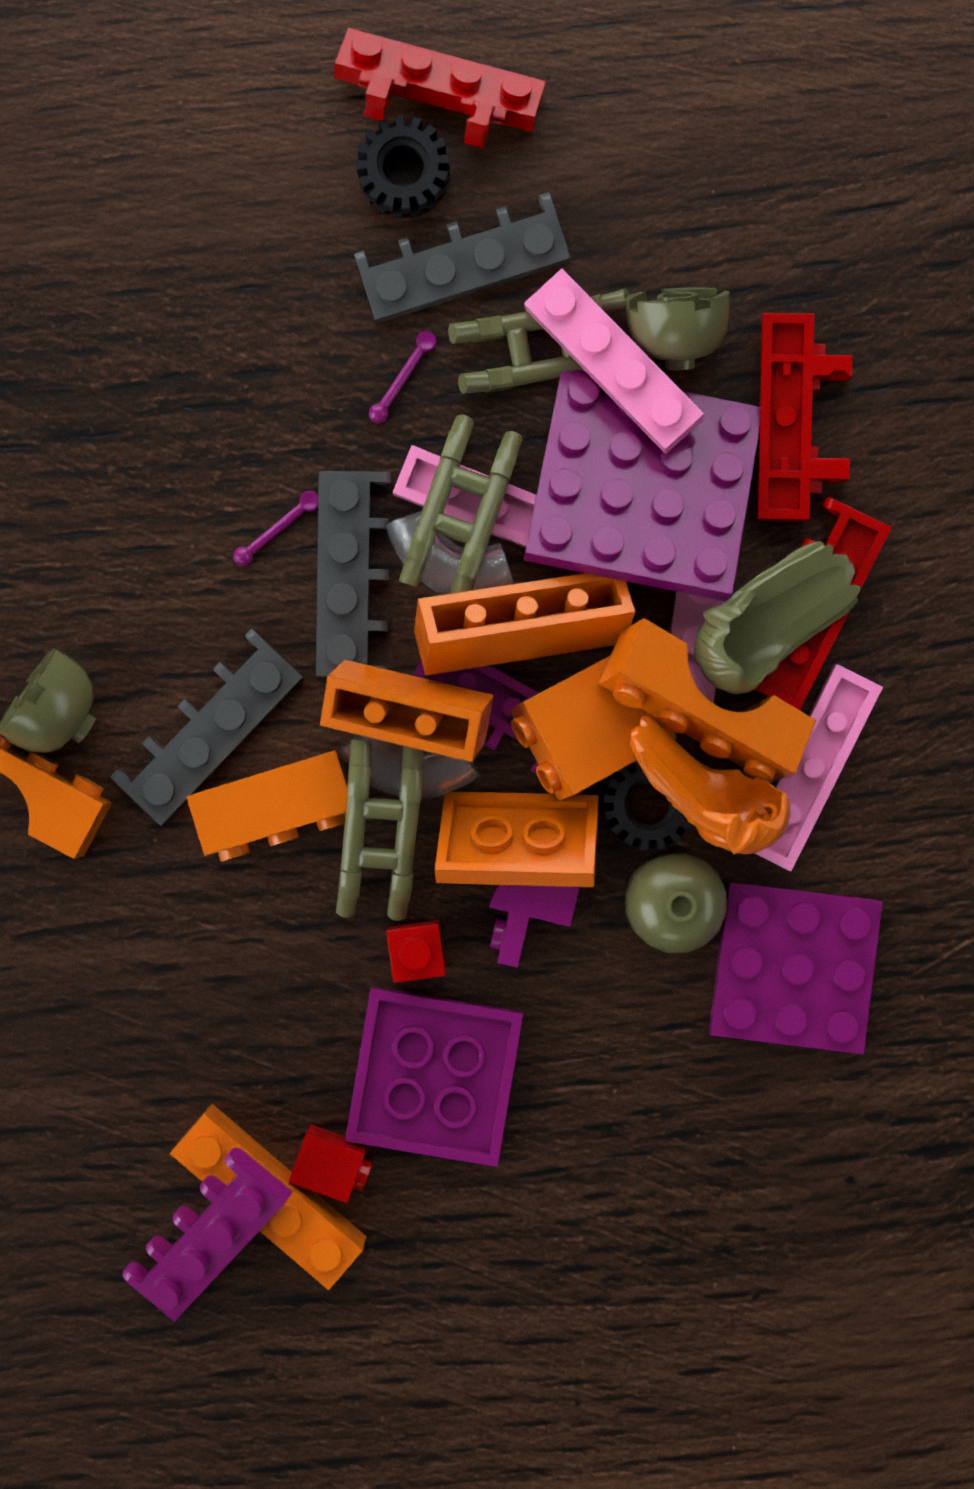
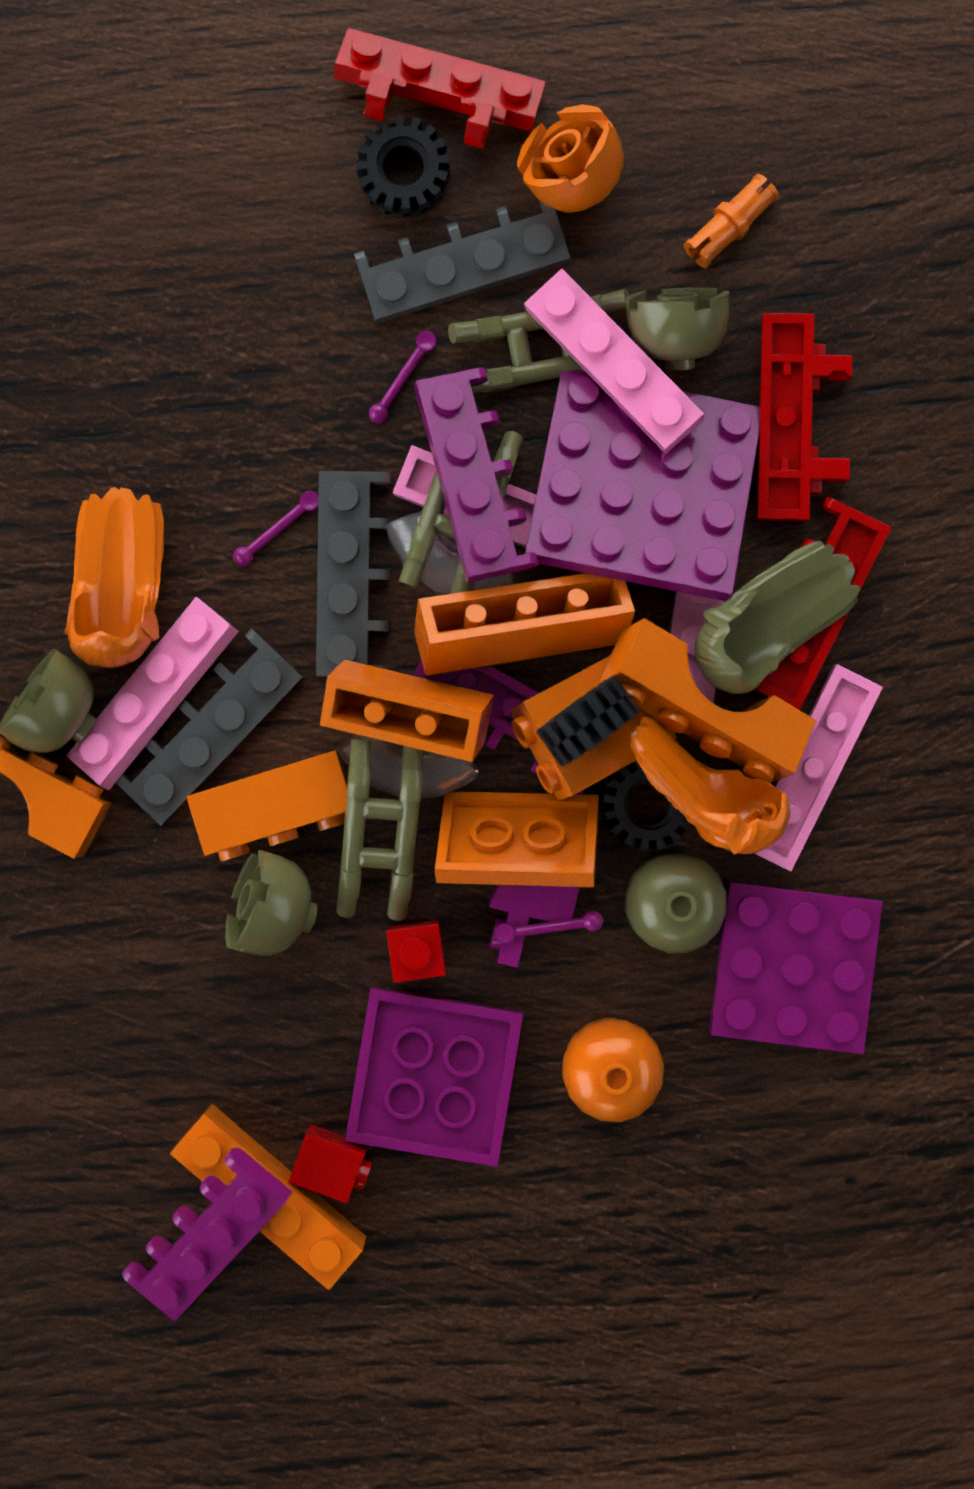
(115, 578): none -> orange hair
(152, 693): none -> bright pink plate
(271, 906): none -> olive cylinder
(470, 476): none -> magenta hinge
(506, 932): none -> magenta hinge
(572, 160): none -> orange cylinder
(588, 721): none -> black tyre
(612, 1069): none -> orange cylinder
(731, 220): none -> orange pin

